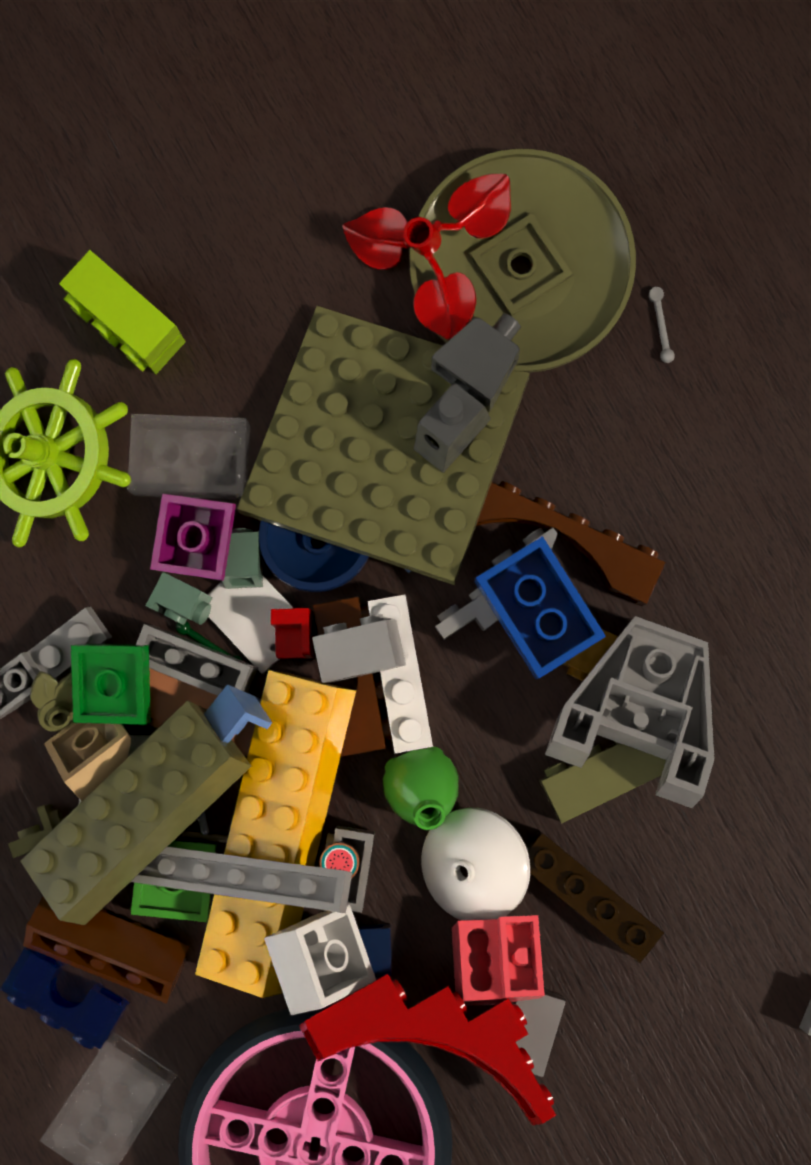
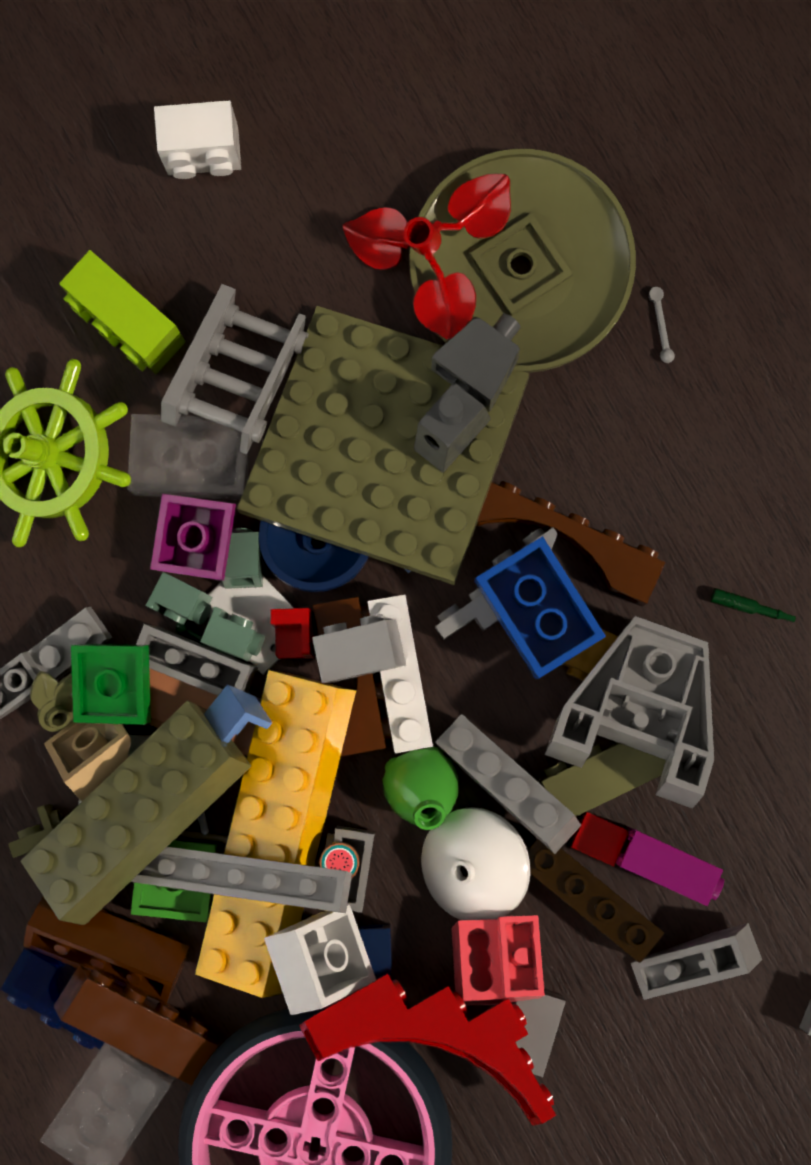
(135, 1024): none -> reddish brown brick
(198, 139): none -> white brick
(210, 341): none -> light grey fence
(232, 635): none -> sand green brick
(508, 784): none -> light grey brick
(598, 838): none -> red panel
(670, 867): none -> magenta brick
(698, 962): none -> light grey slope
(747, 605): none -> dark green piece

